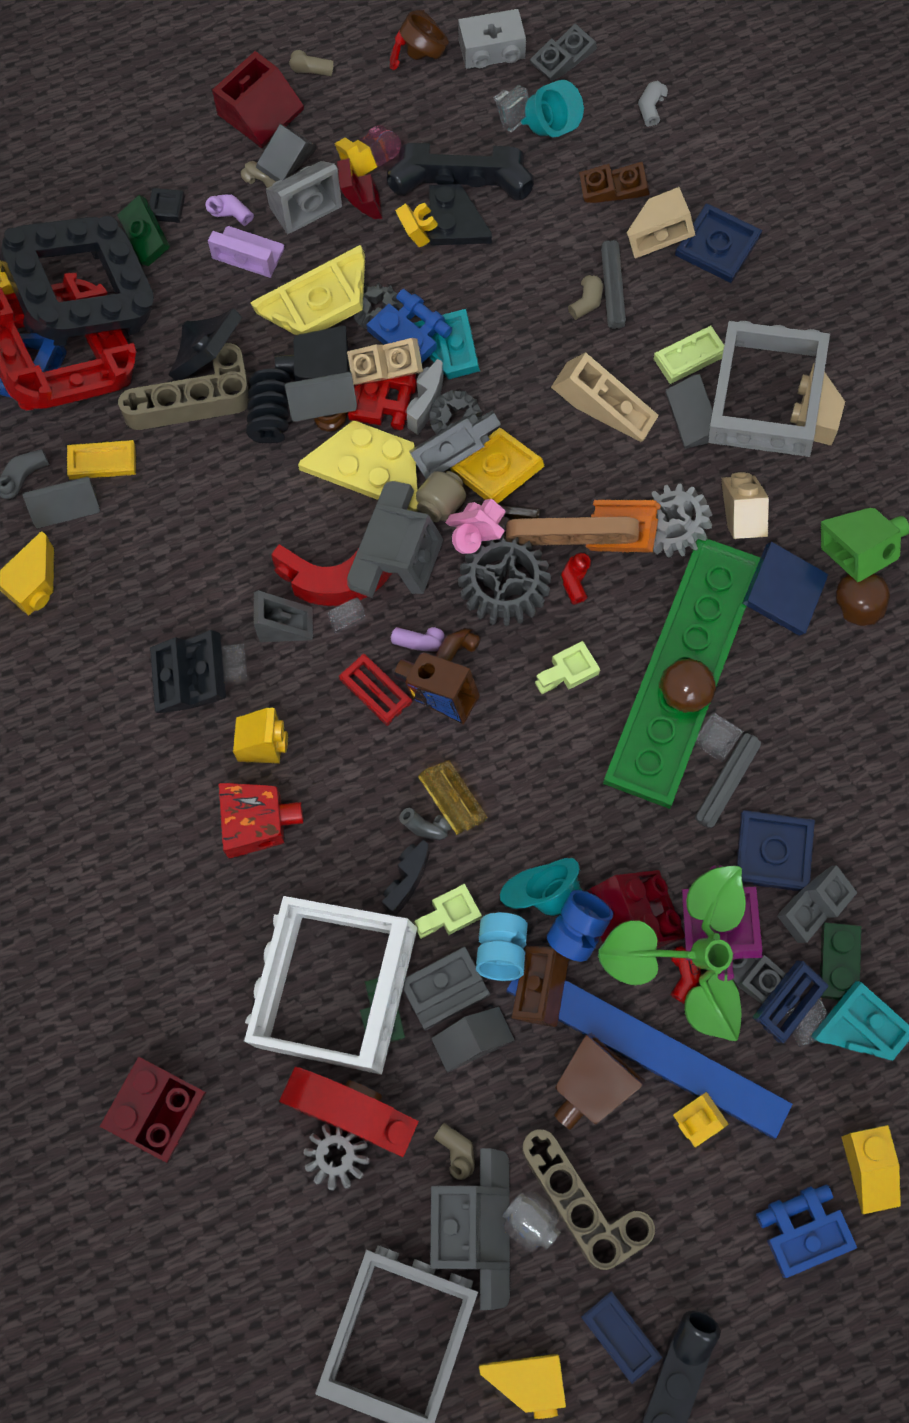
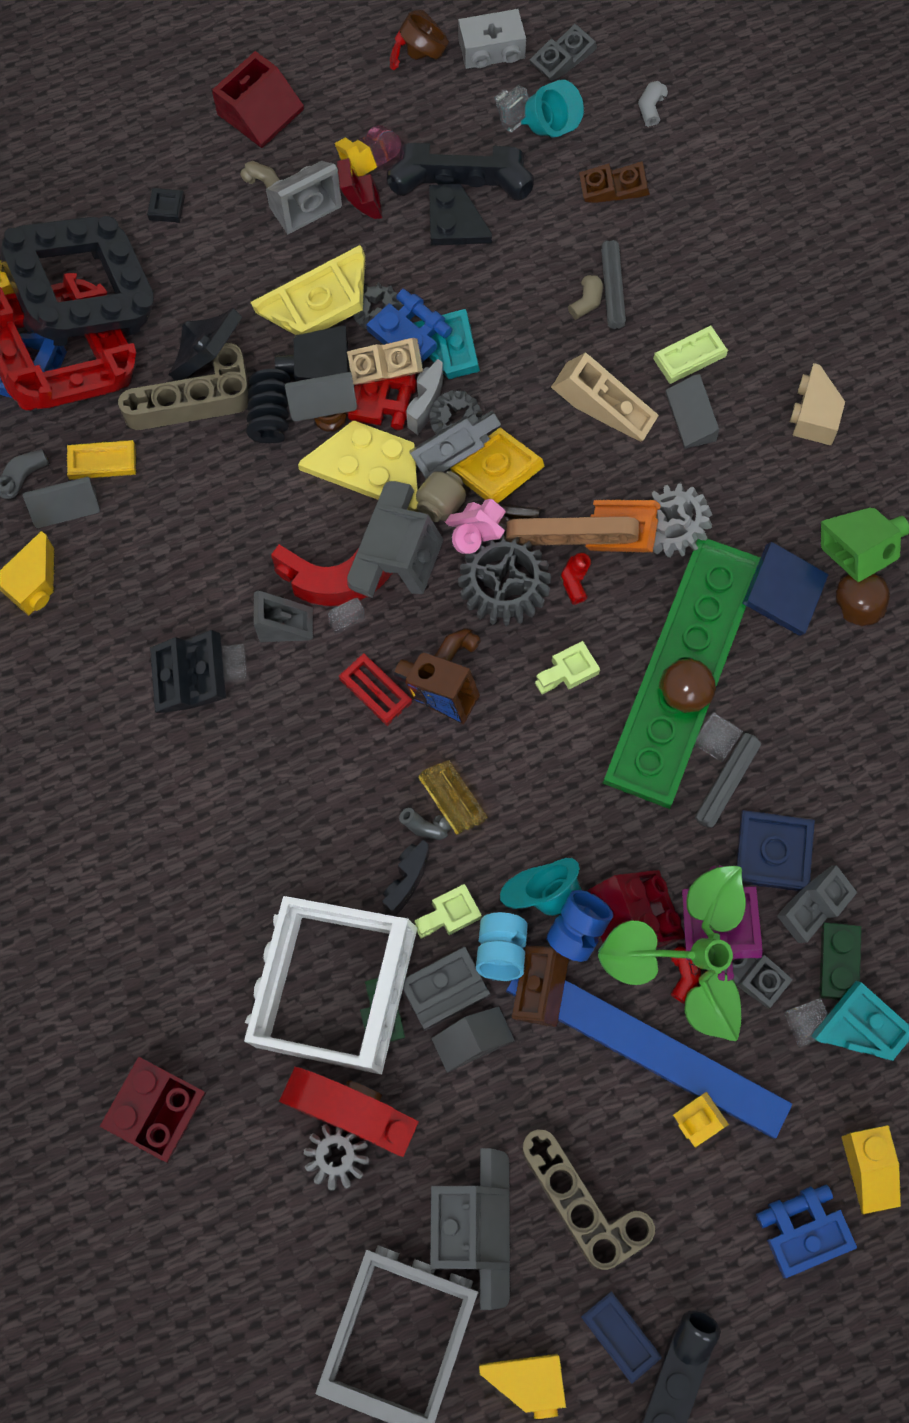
(143, 230): dark green plate -> none
(229, 206): lavender arm -> none
(245, 250): lavender panel -> none
(254, 817): red torso -> none
(260, 737): yellow slope -> none
(285, 153): dark grey slope -> none
(306, 64): dark tan arm -> none
(414, 222): yellow tile -> none
(418, 641): lavender arm -> none
(460, 1149): dark tan arm -> none
(531, 1221): clear head -> none
(594, 1083): reddish brown torso -> none
(661, 223): tan slope -> none
(719, 243): dark blue tile -> none
(745, 506): tan slope -> none
(763, 434): light grey window -> none
(779, 993): dark blue tile -> none

